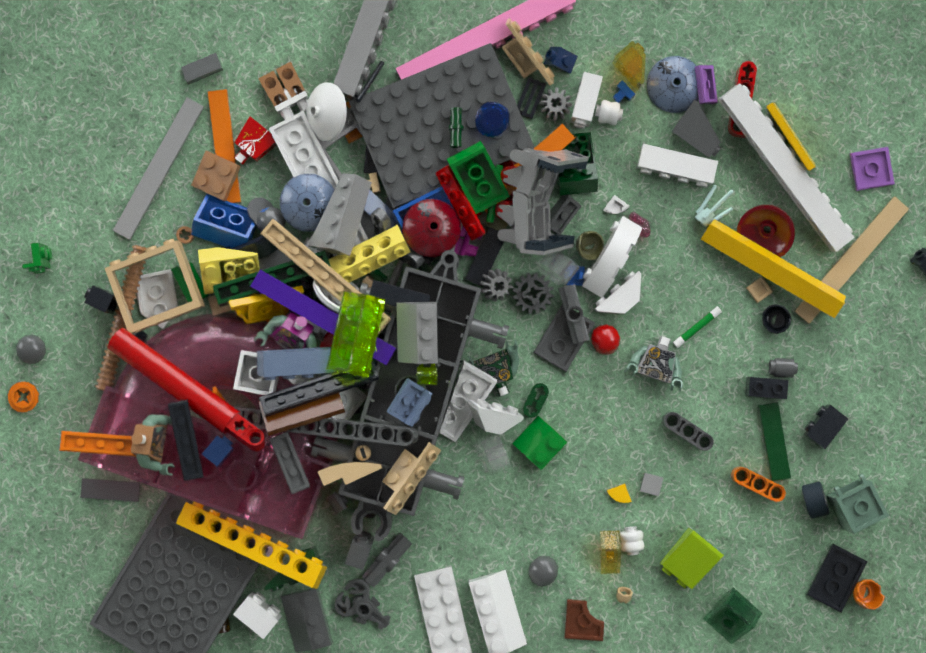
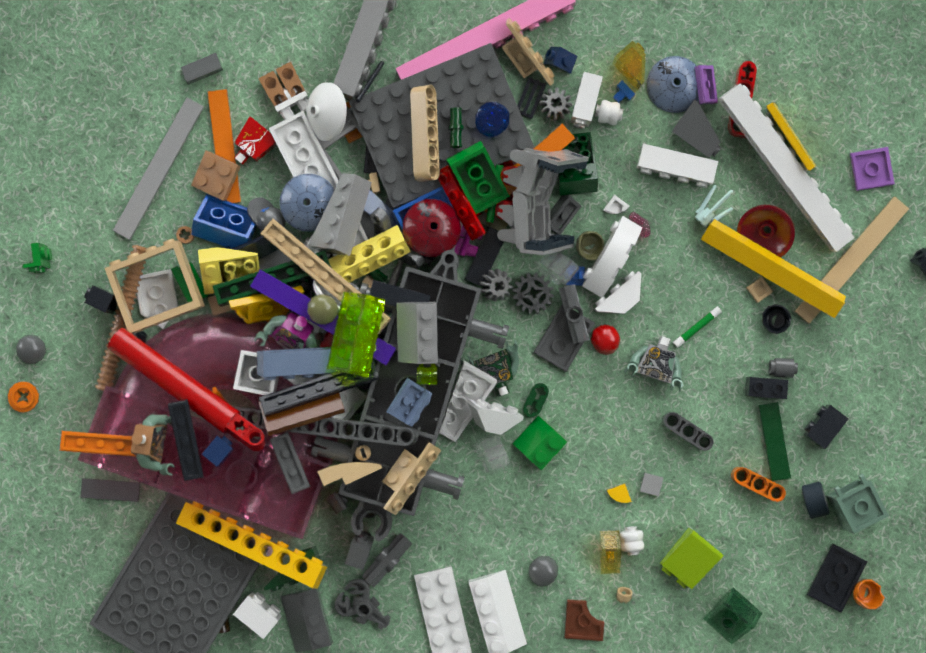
(322, 309): none -> olive hair
(424, 133): none -> tan beam

